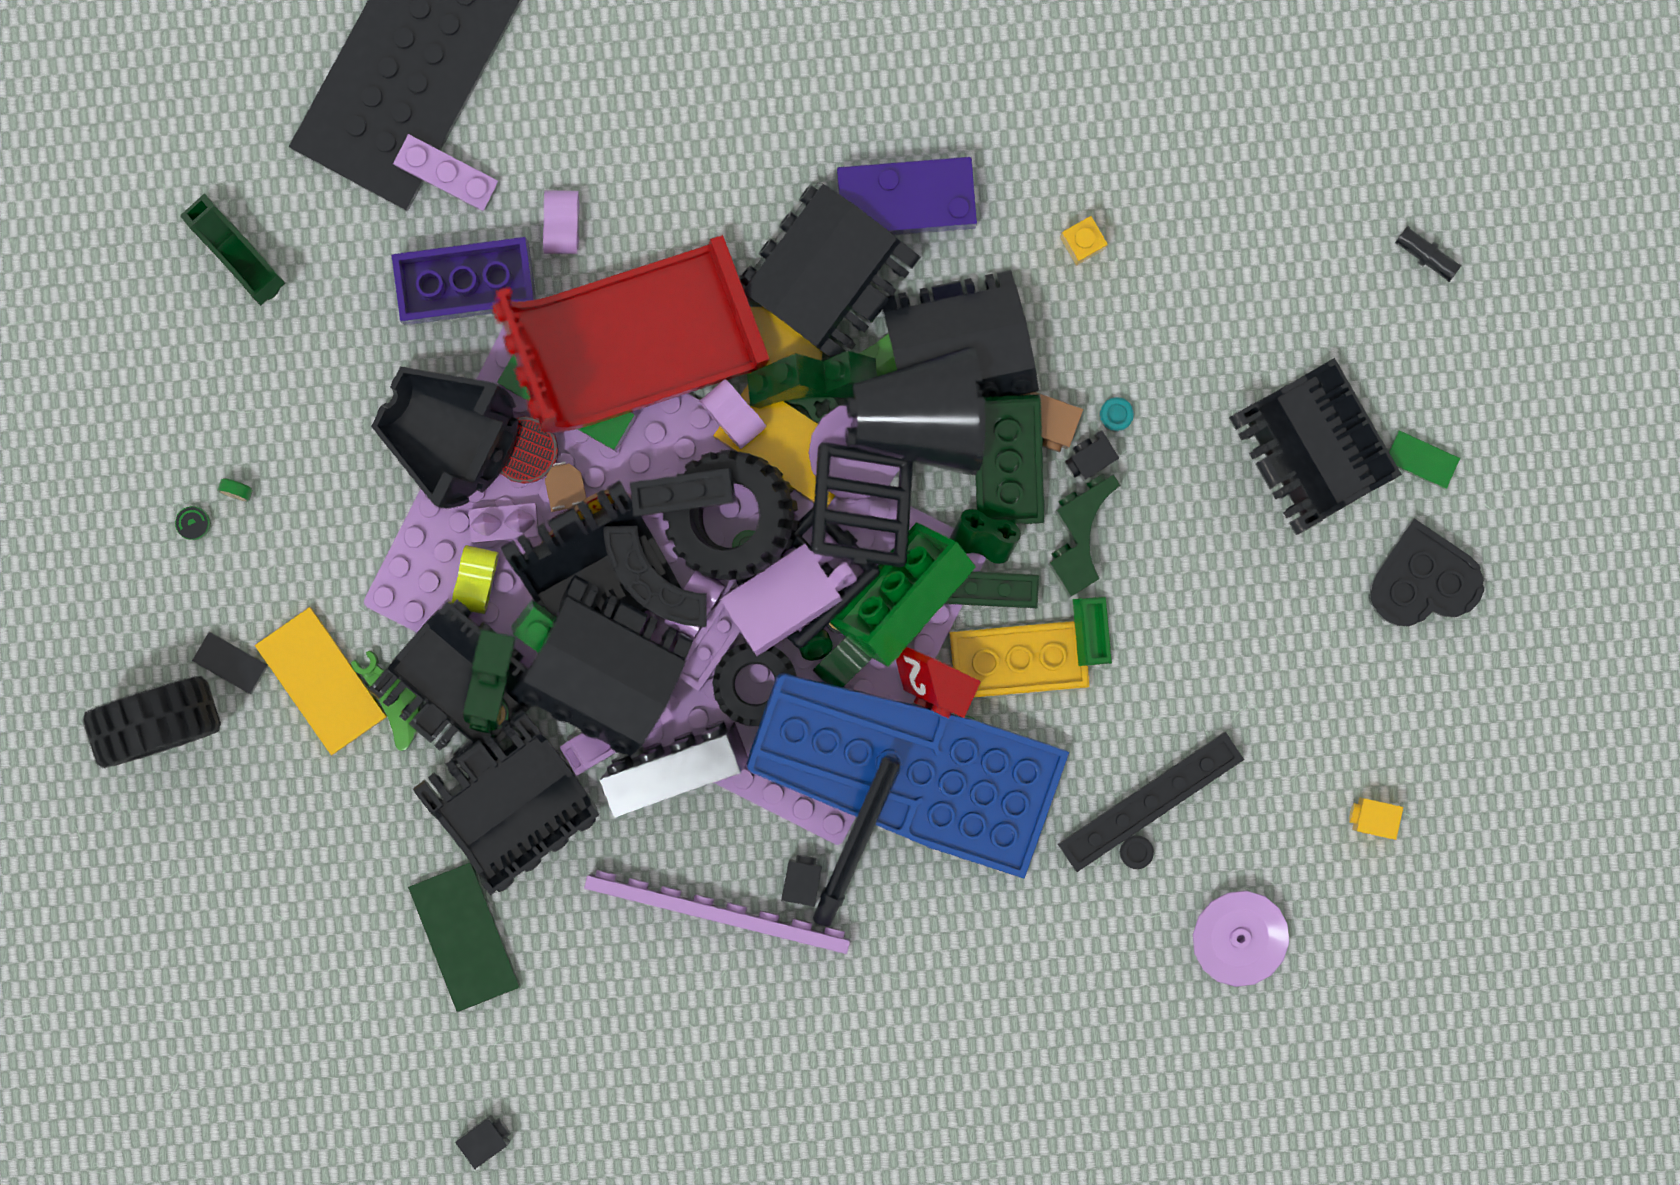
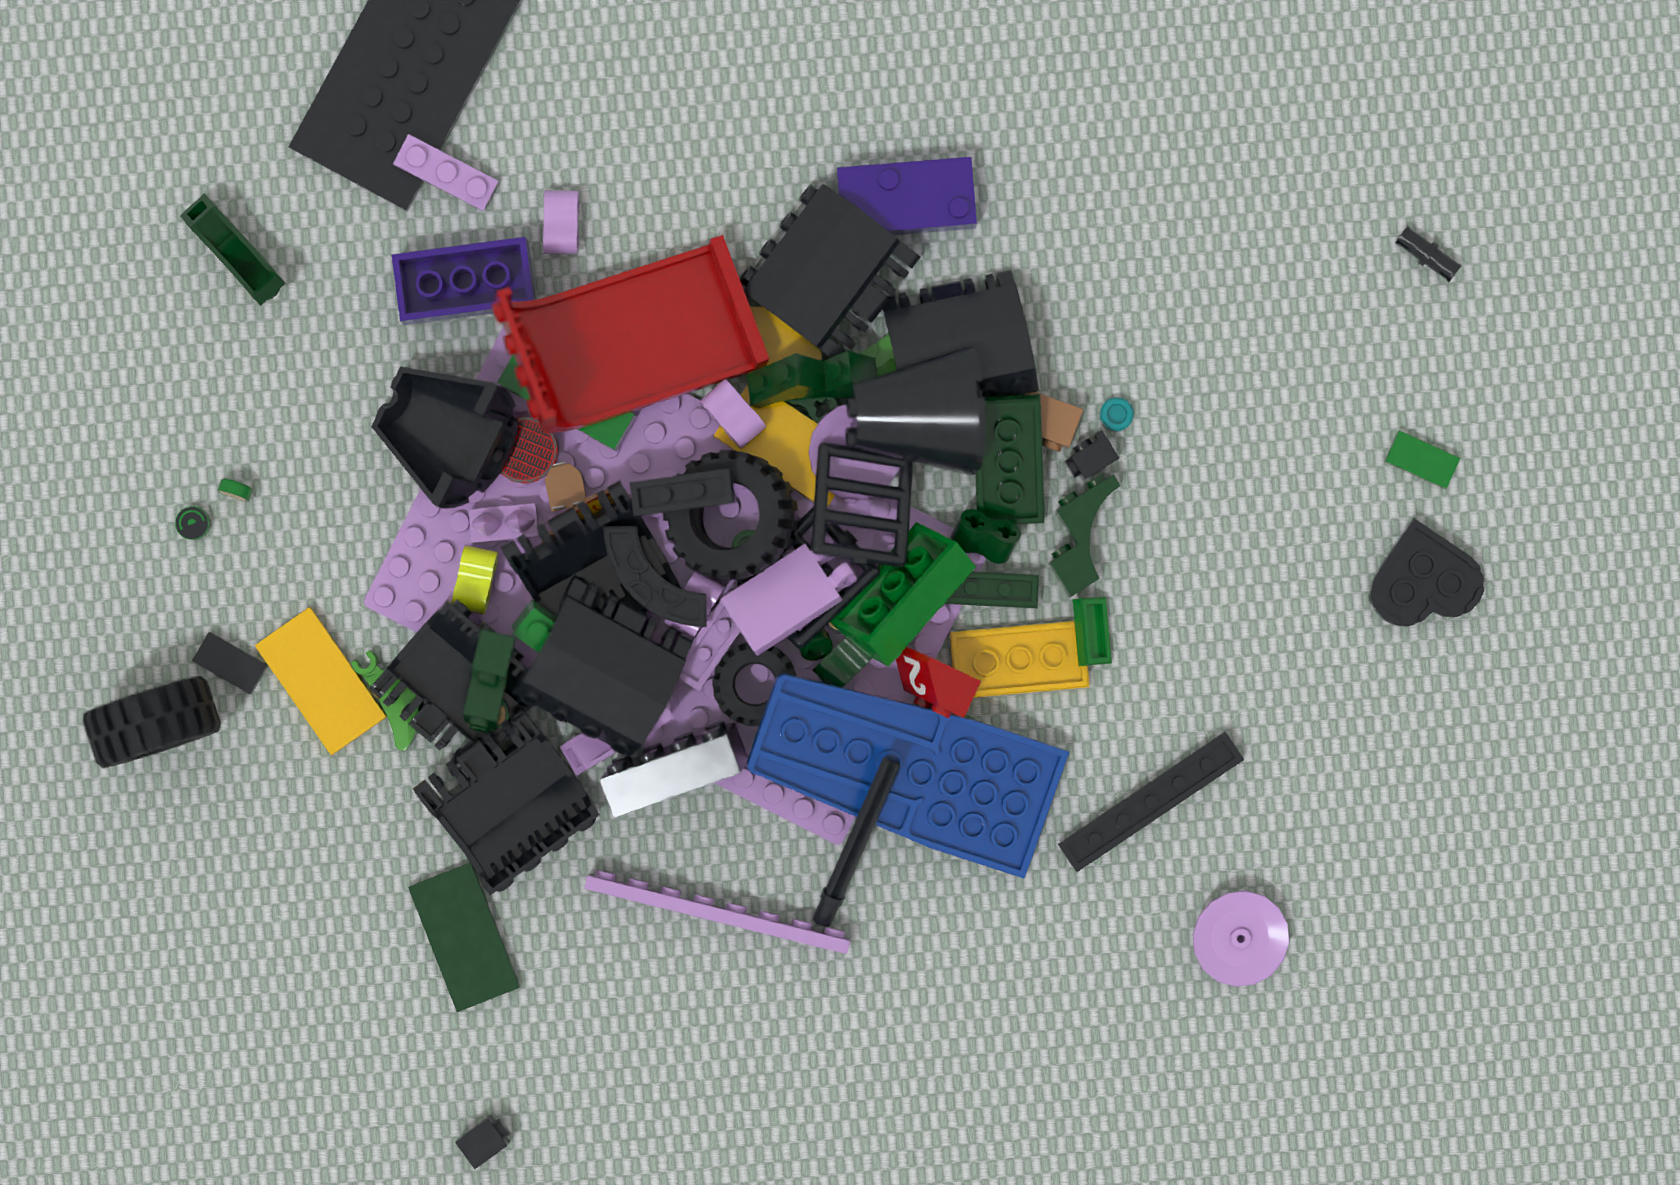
(802, 881): black brick -> none
(1083, 240): yellow brick -> none
(1136, 852): black tile -> none
(1316, 445): black hinge -> none
(1376, 818): yellow brick -> none

